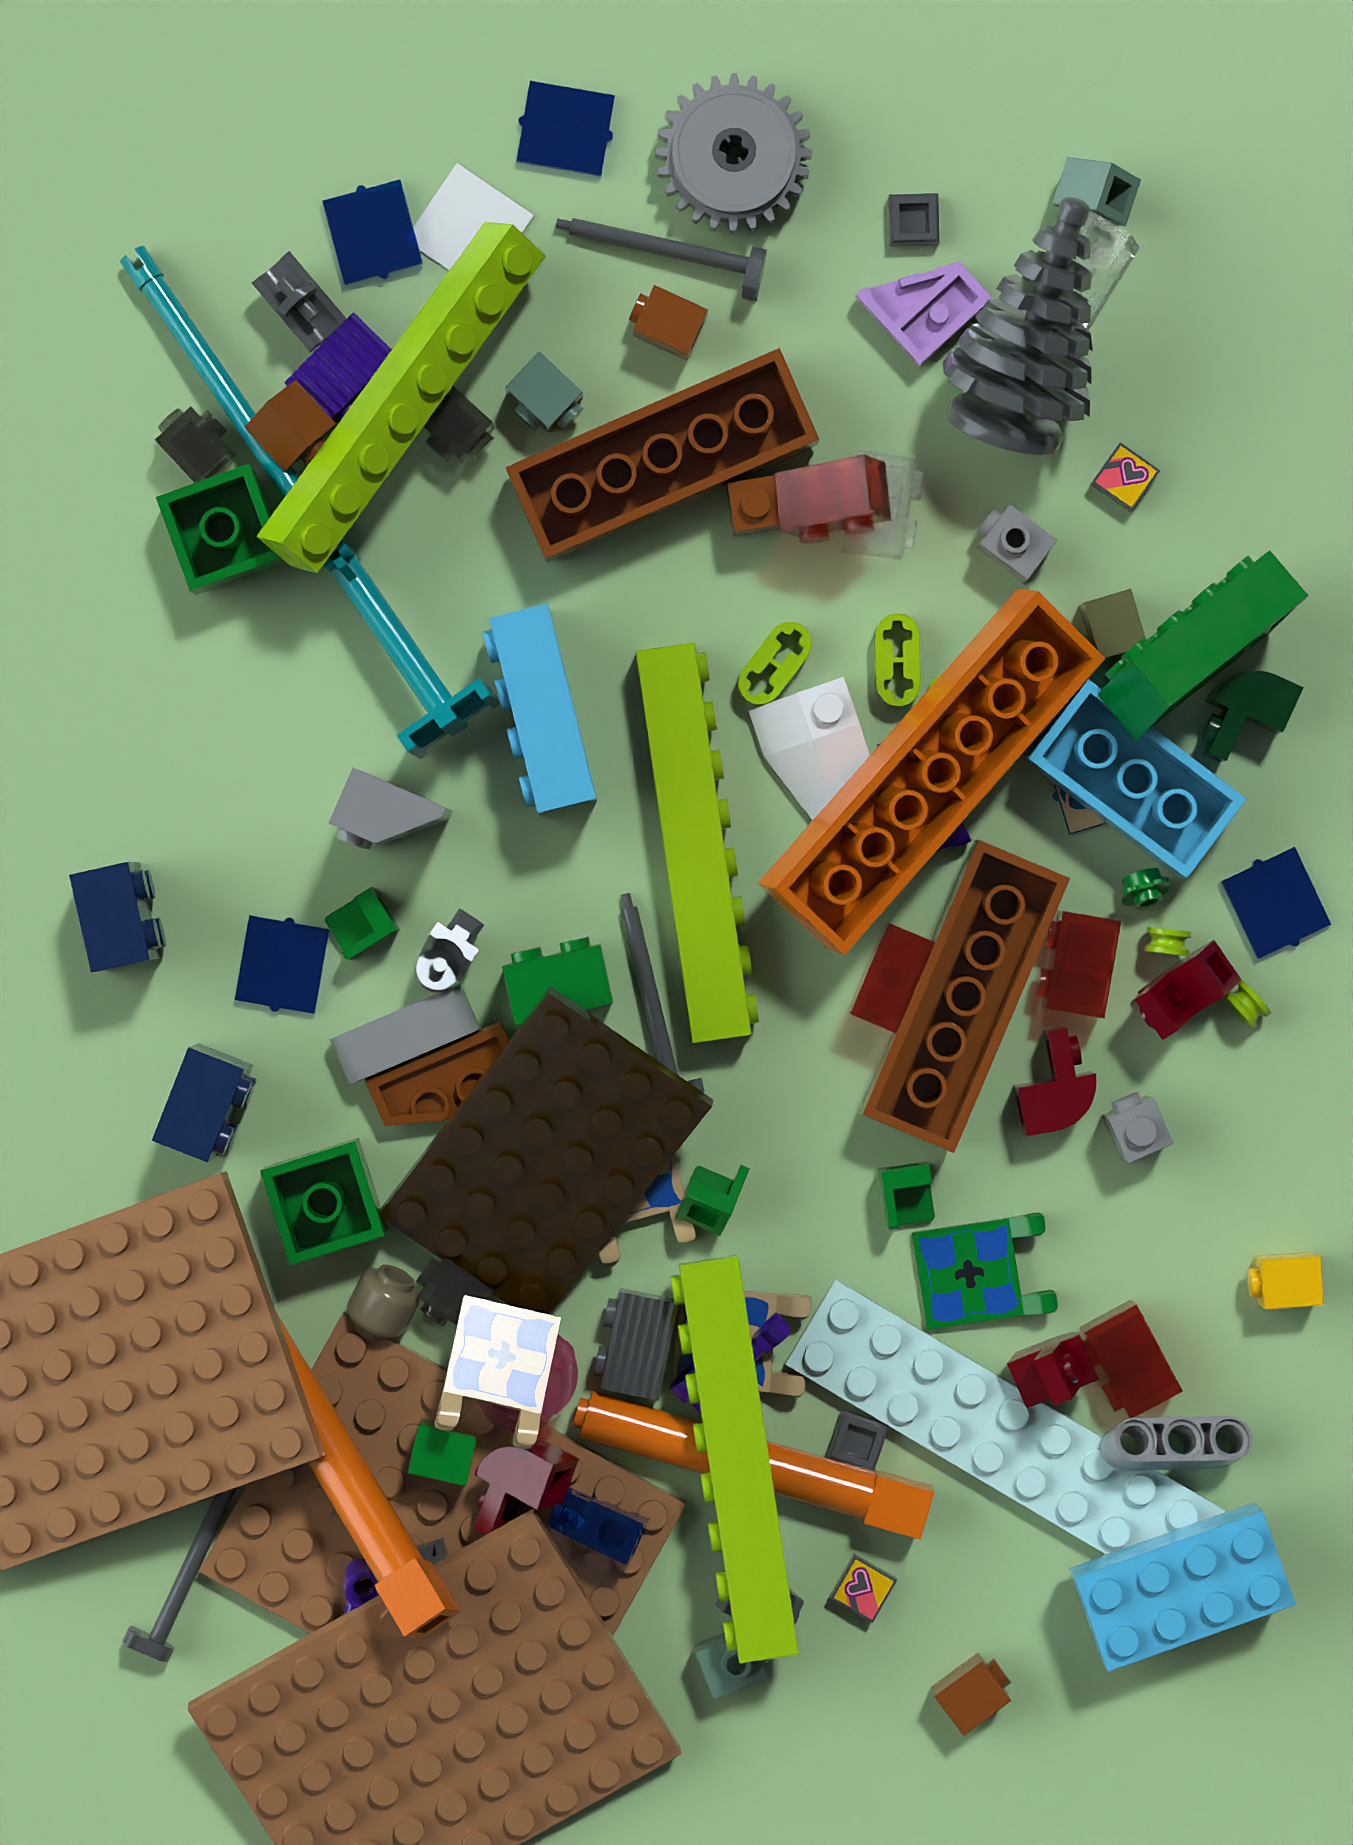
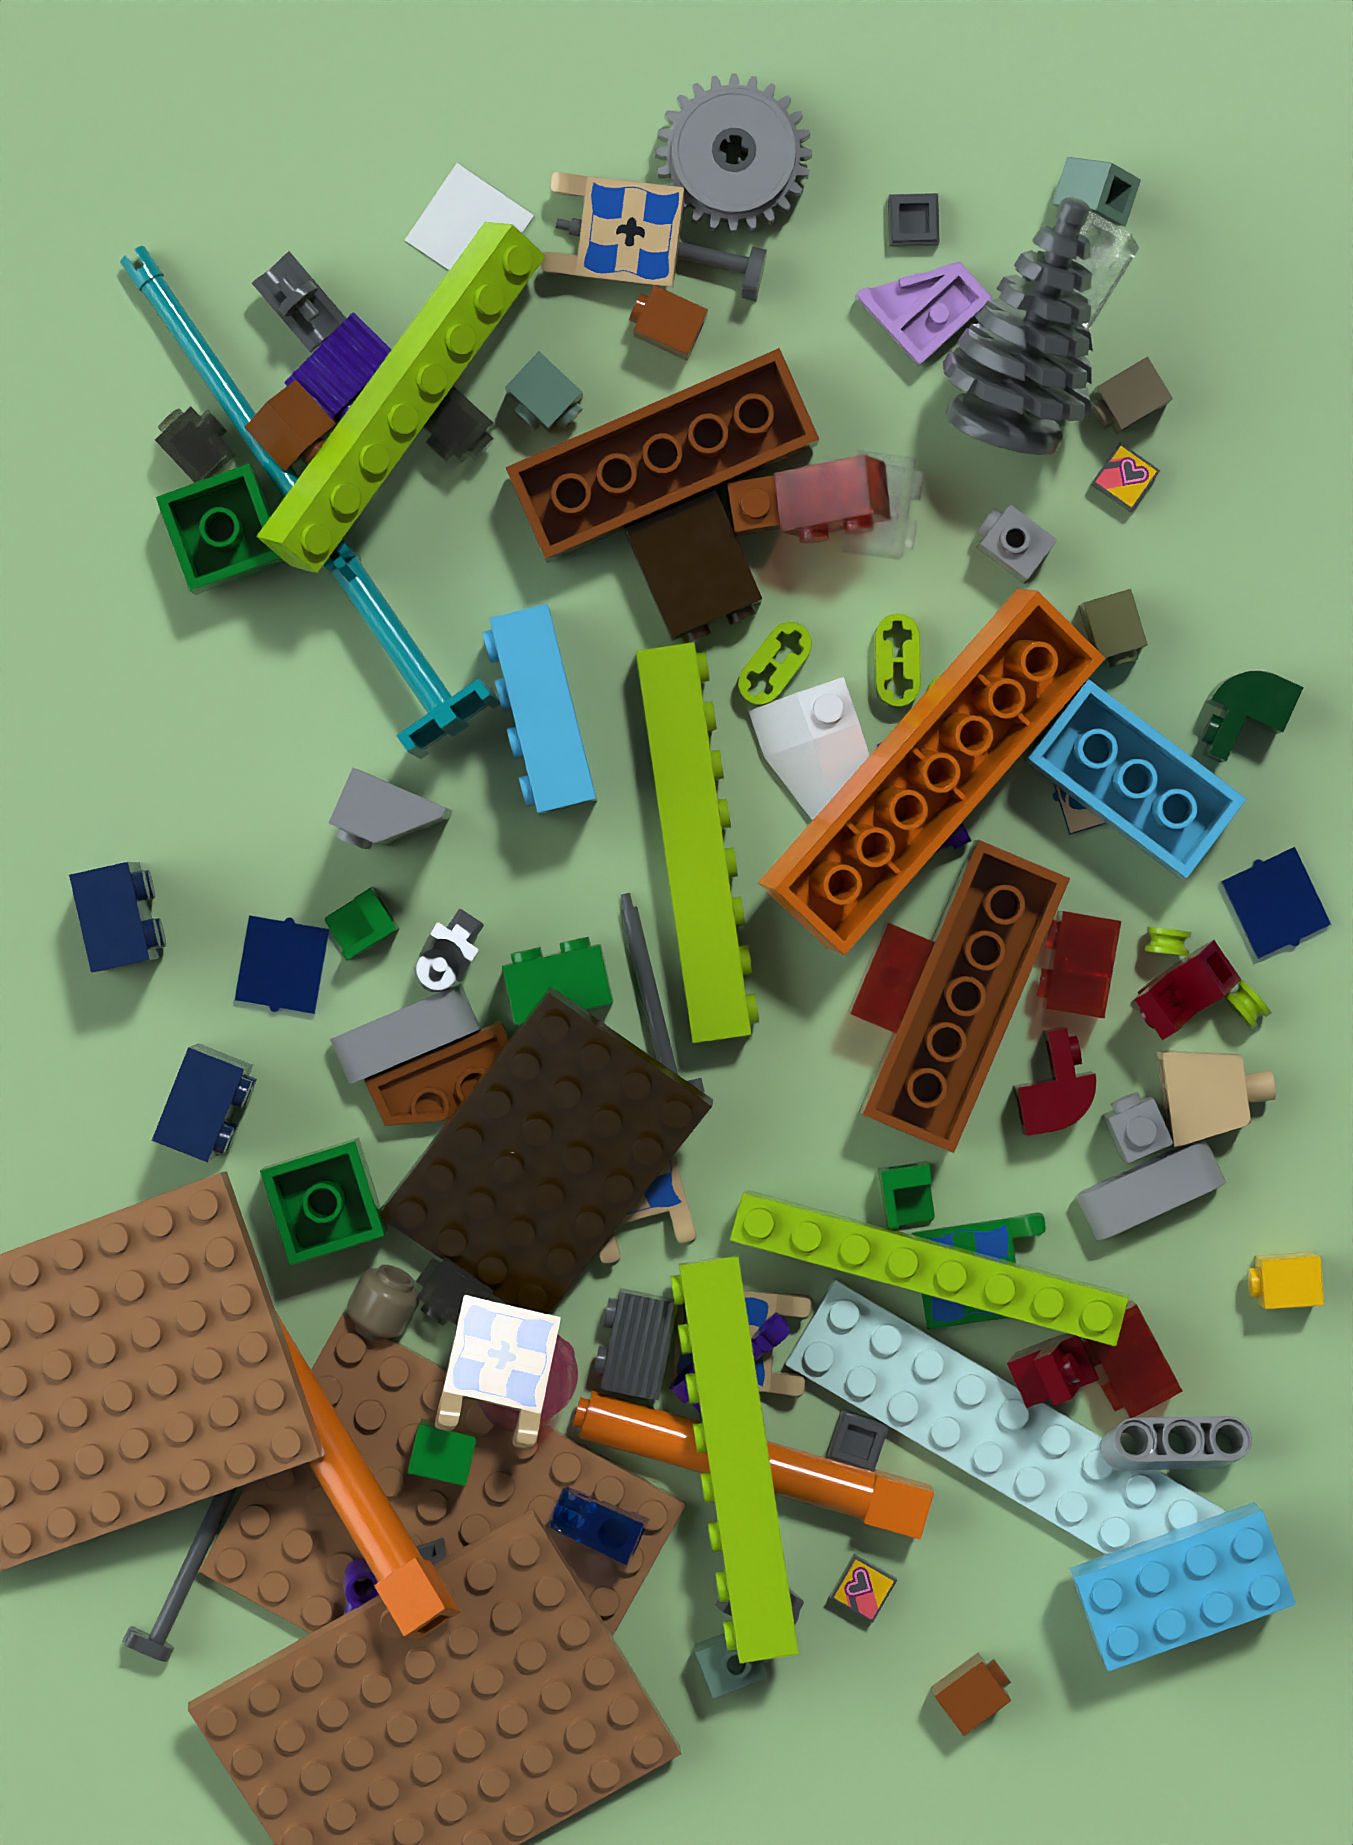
(372, 232): clear blue piece -> none
(520, 1478): brick -> none
(565, 128): clear blue piece -> none
(625, 230): none -> tan flag
(694, 567): none -> dark brown brick
(711, 1198): green panel -> none
(930, 1267): none -> lime brick
(1130, 396): none -> dark tan brick
(1144, 888): green plate -> none
(1150, 1189): none -> light grey beam
(1200, 642): green brick -> none
(1208, 1093): none -> tan torso

